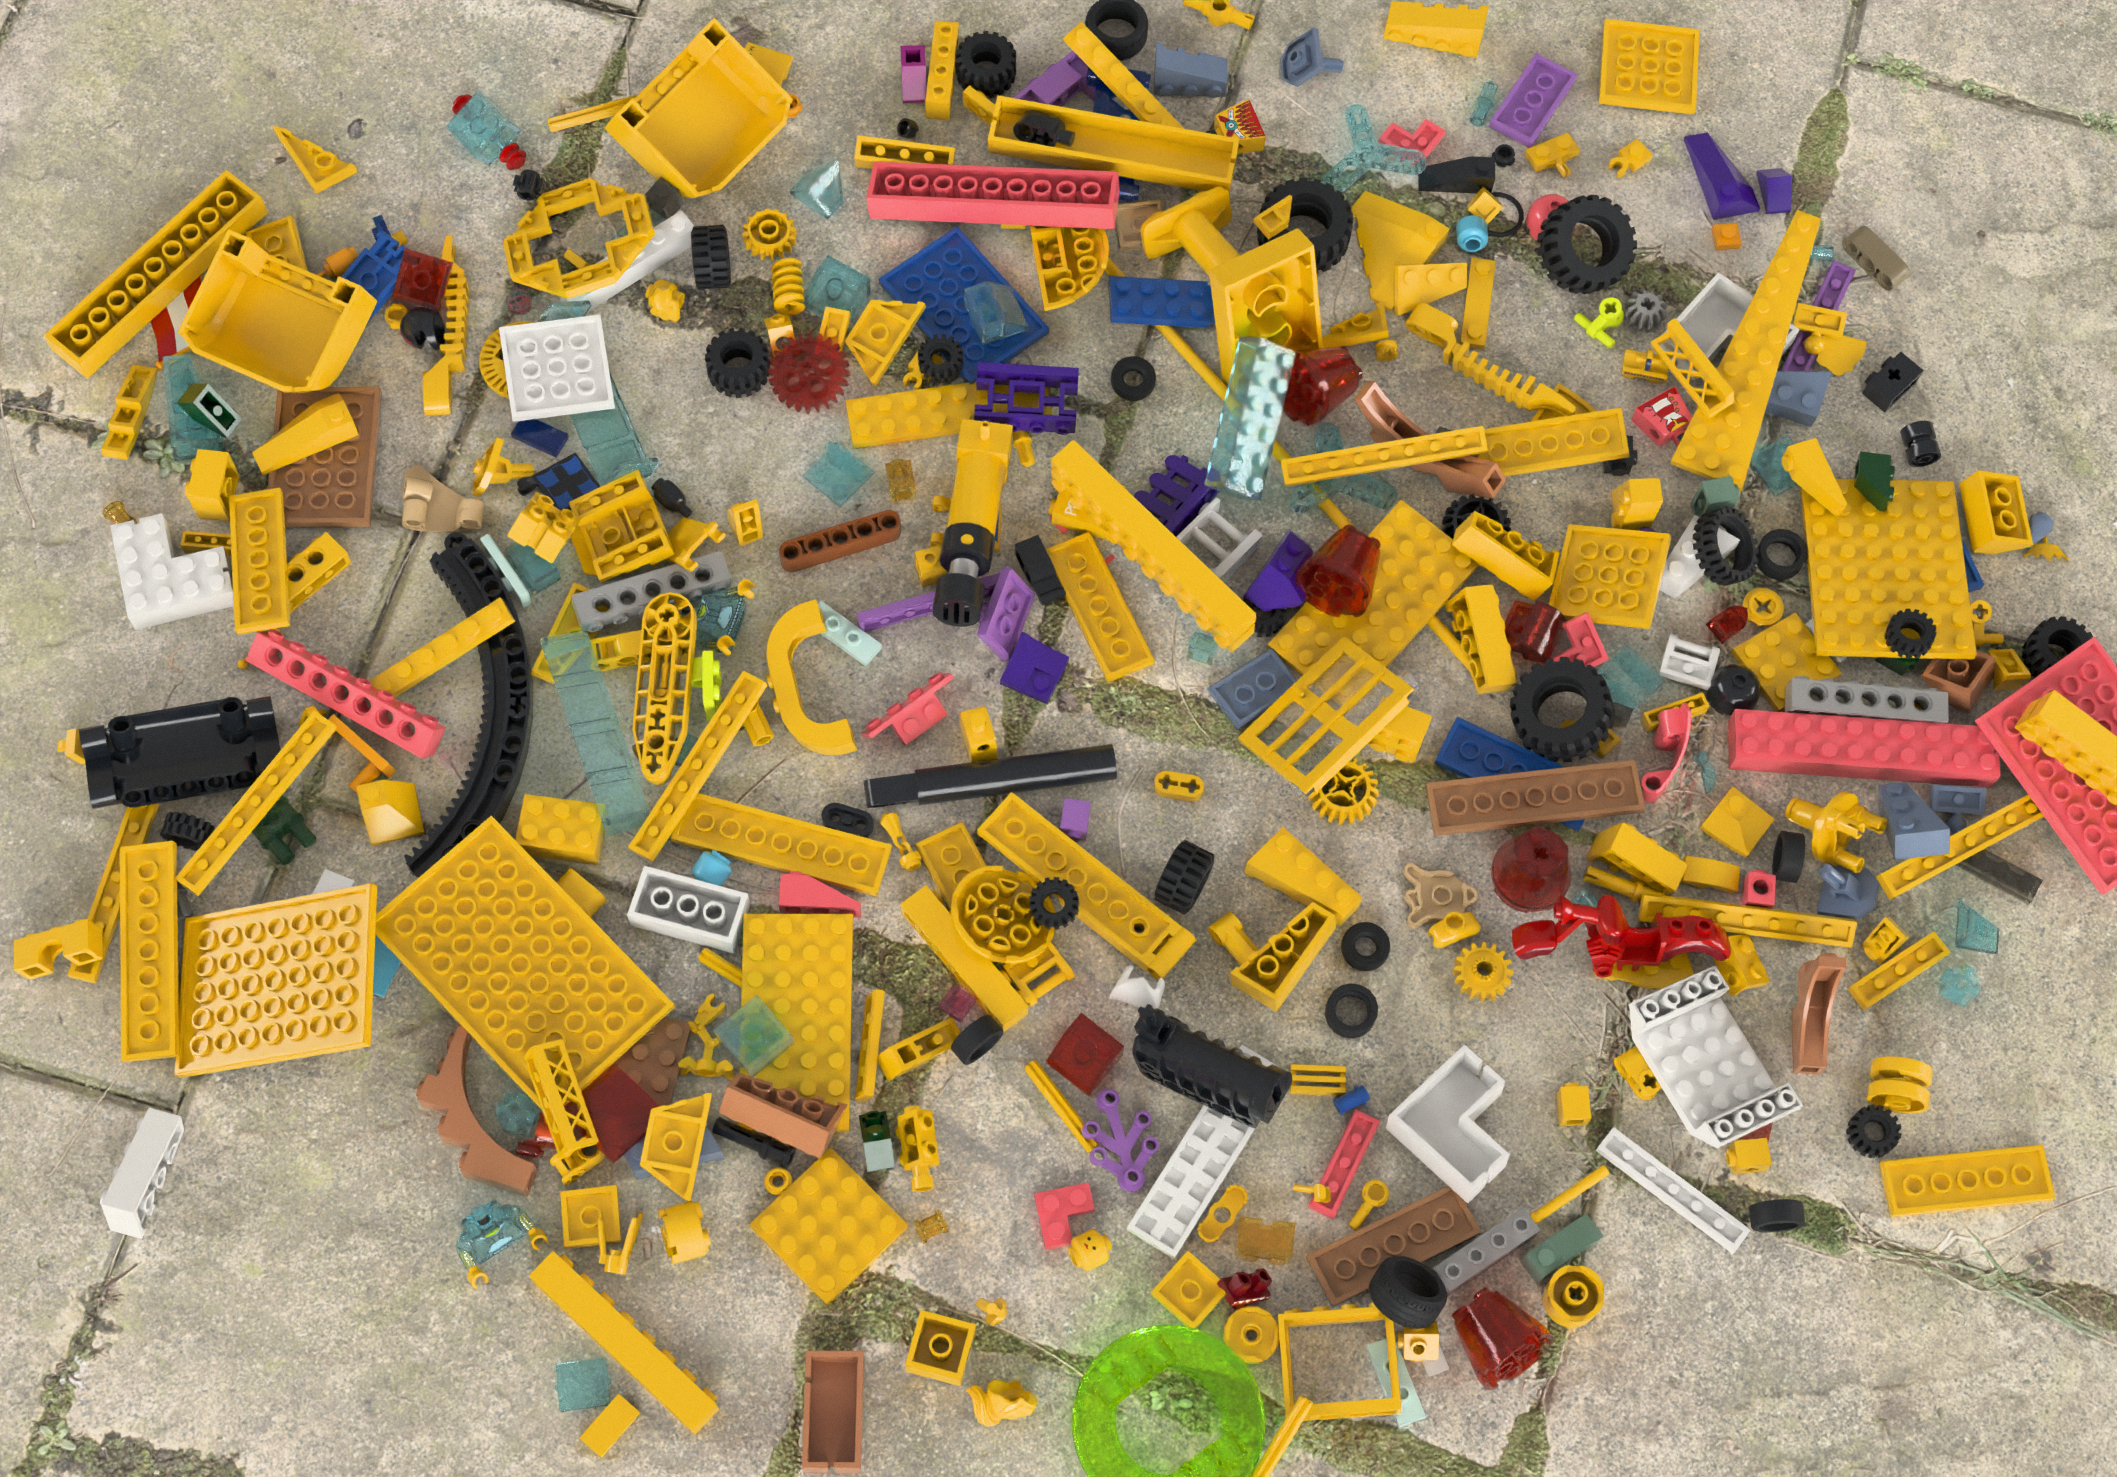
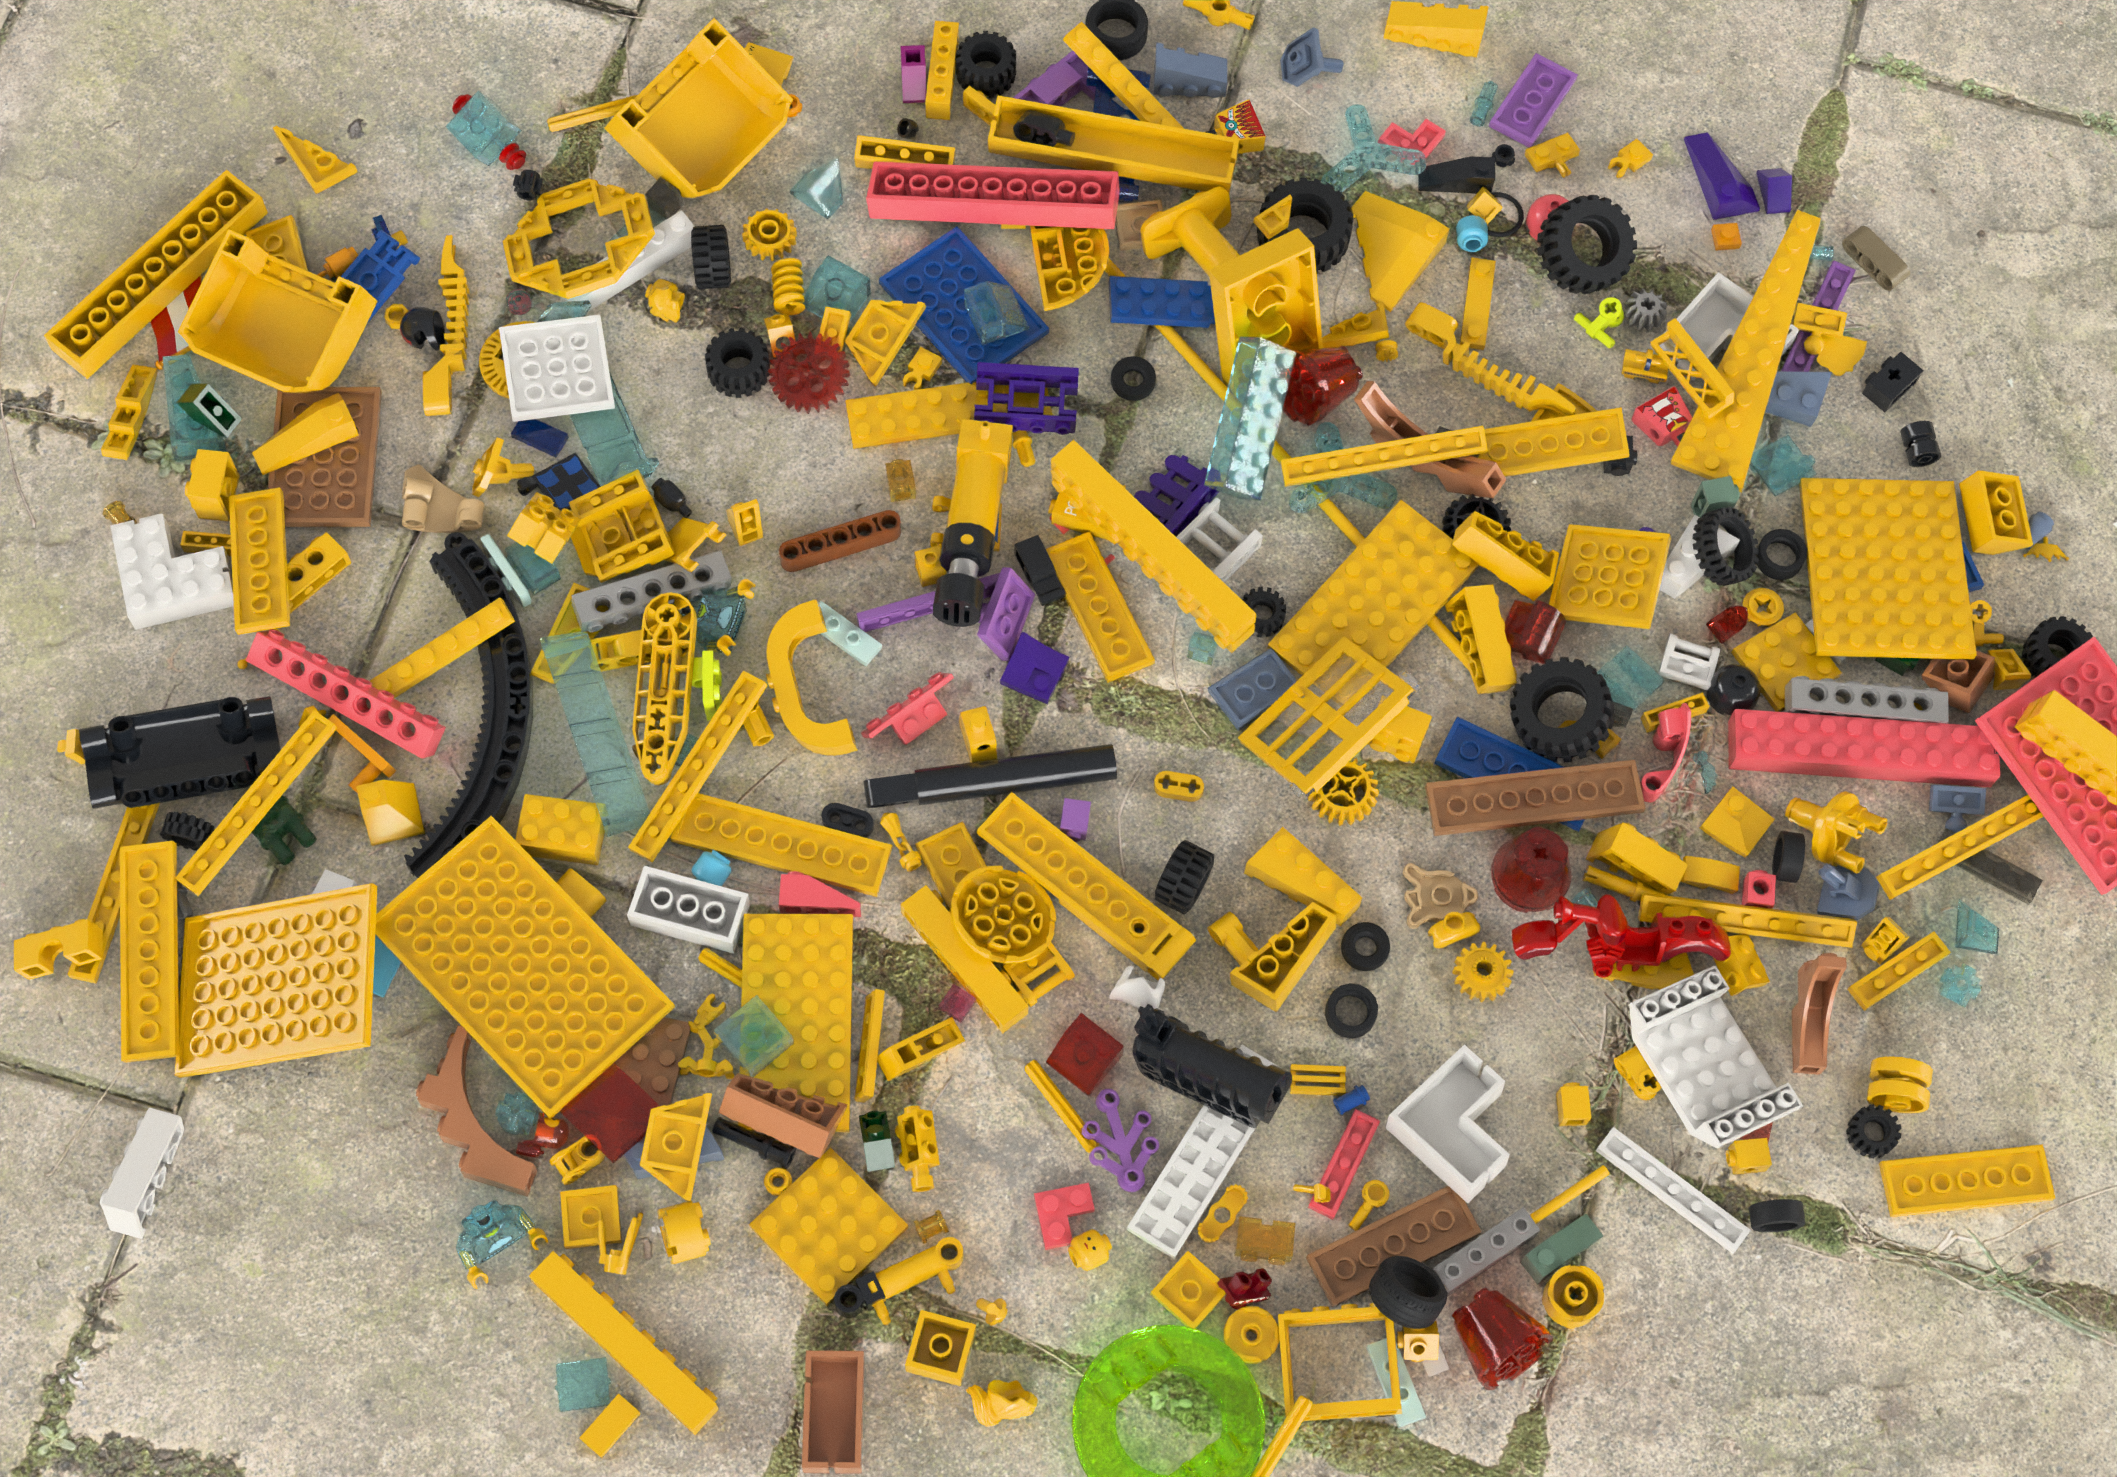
(422, 279): clear red slope -> none
(551, 1102): yellow fence -> none
(576, 259): yellow tile -> none
(838, 473): clear light blue hinge -> none
(877, 1287): none -> yellow piece
(940, 345): black tyre -> none
(977, 1039): black tyre -> none
(1054, 887): black tyre -> none
(1275, 582): dark purple wedge -> none
(1341, 573): clear red cone -> none
(1426, 283): yellow wing -> none
(1584, 641): coral plate -> none
(1636, 503): yellow wedge -> none
(1649, 66): yellow plate -> none
(1812, 472): yellow slope -> none
(1873, 478): dark green slope -> none
(1911, 823): sand blue wedge -> none
(1913, 621): black tyre -> none

